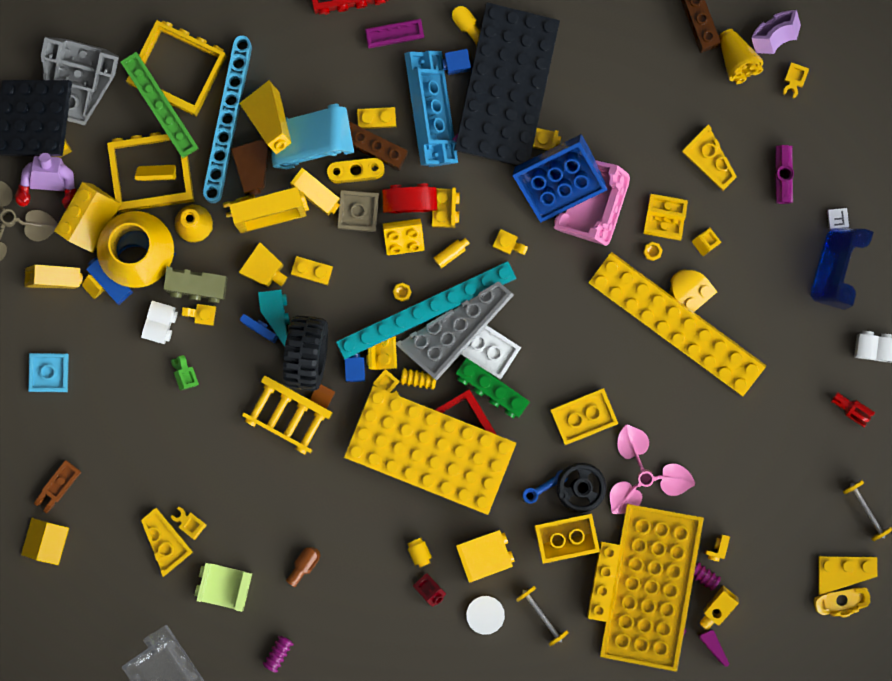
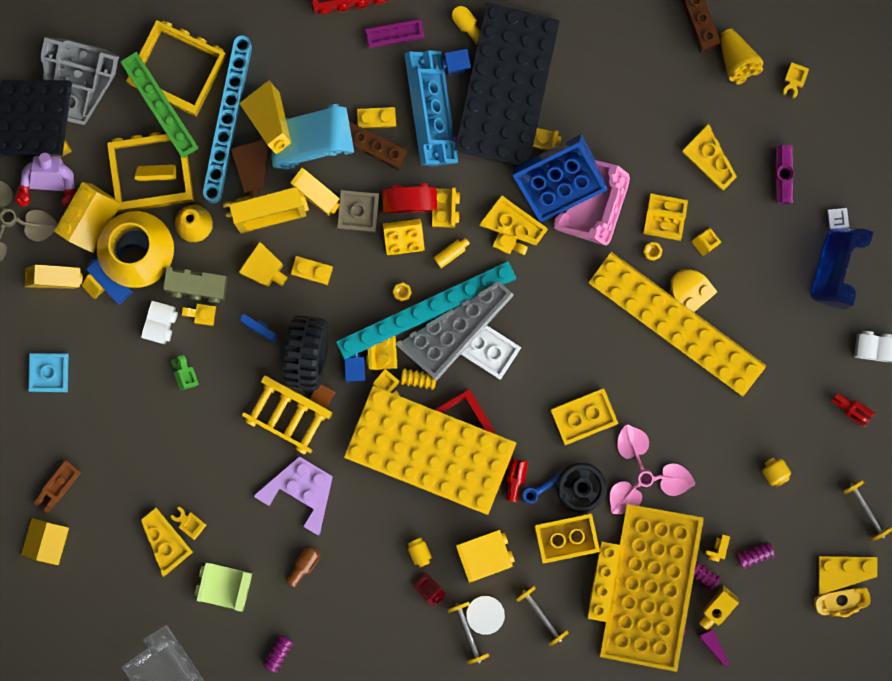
(273, 310): teal slope -> none
(304, 483): none -> lavender wing
(345, 170): yellow piece -> none
(477, 658): none -> axle
(491, 387): green brick -> none
(514, 222): none -> yellow wing
(515, 476): none -> red arm
(755, 555): none -> magenta piece
(775, 32): lavender brick -> none
(776, 472): none -> yellow head

